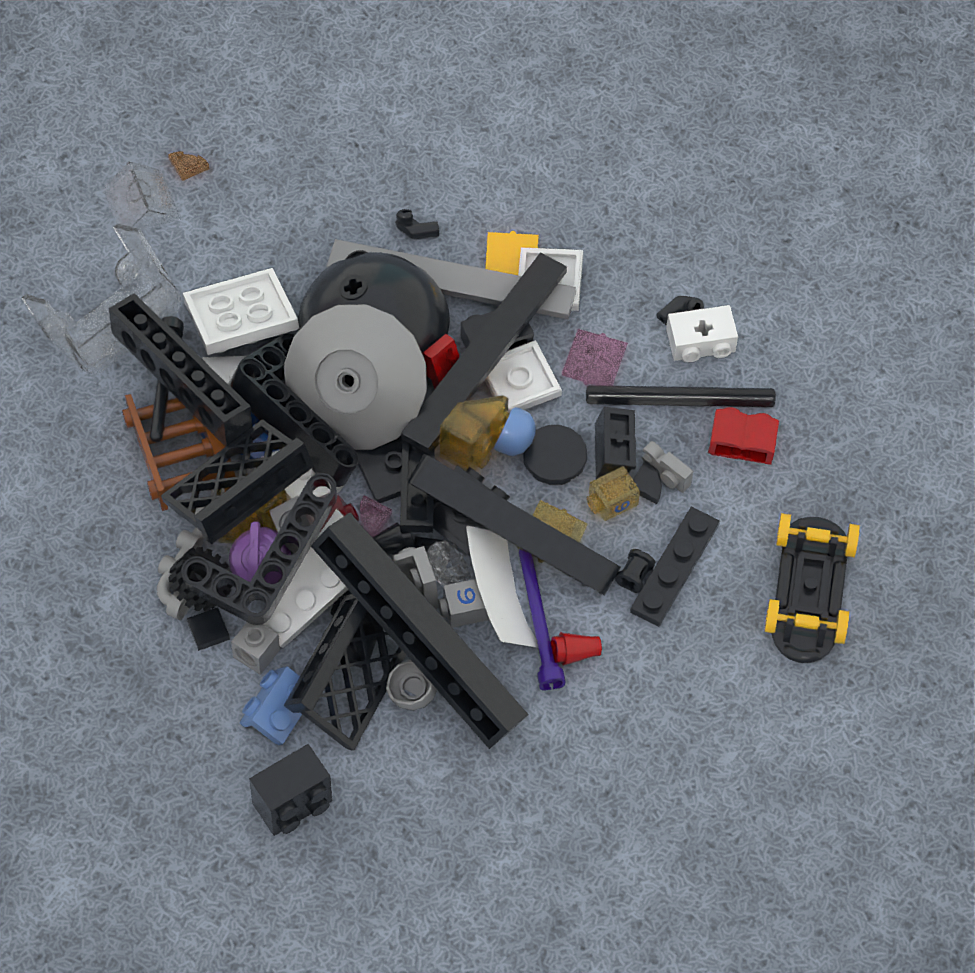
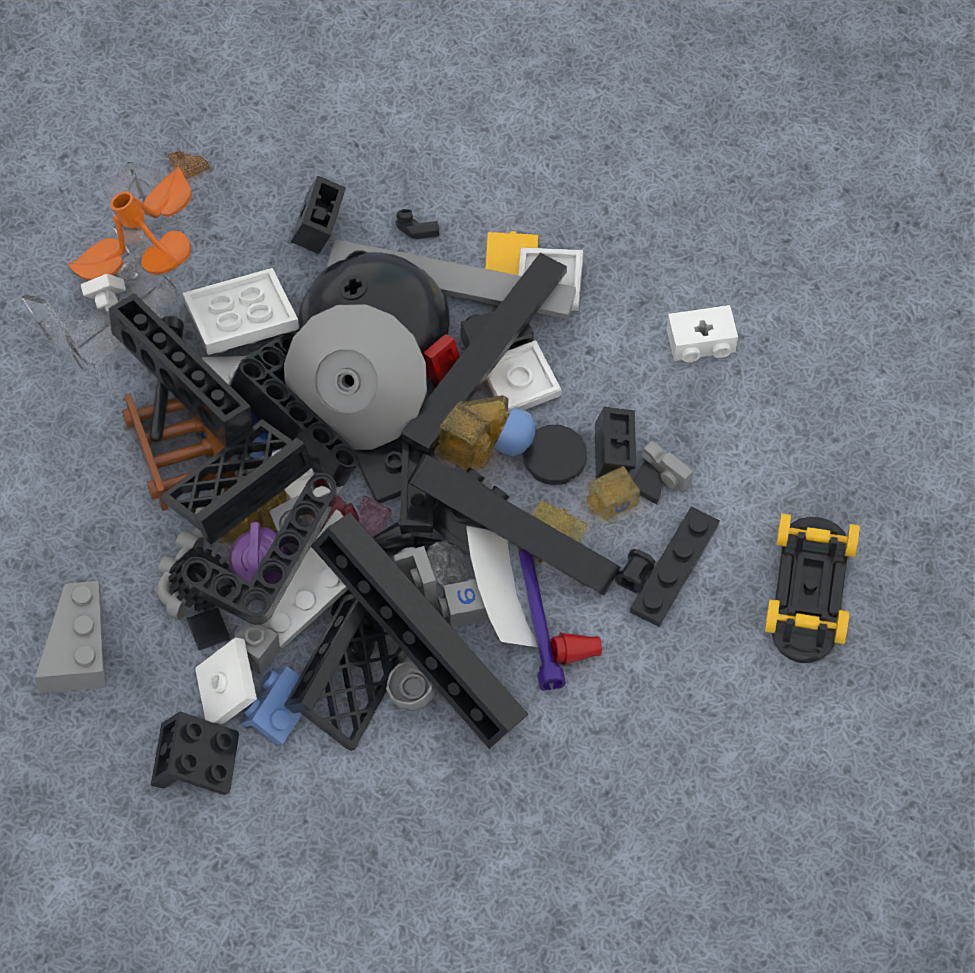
(75, 643): none -> light grey wedge
(104, 290): none -> white tile
(165, 255): none -> orange plant
(195, 753): none -> black bracket
(226, 682): none -> white plate
(291, 790): black brick -> none
(318, 214): none -> black brick
(594, 358): clear pink piece -> none
(679, 304): black arm -> none
(680, 396): black axle -> none
(743, 435): red brick -> none

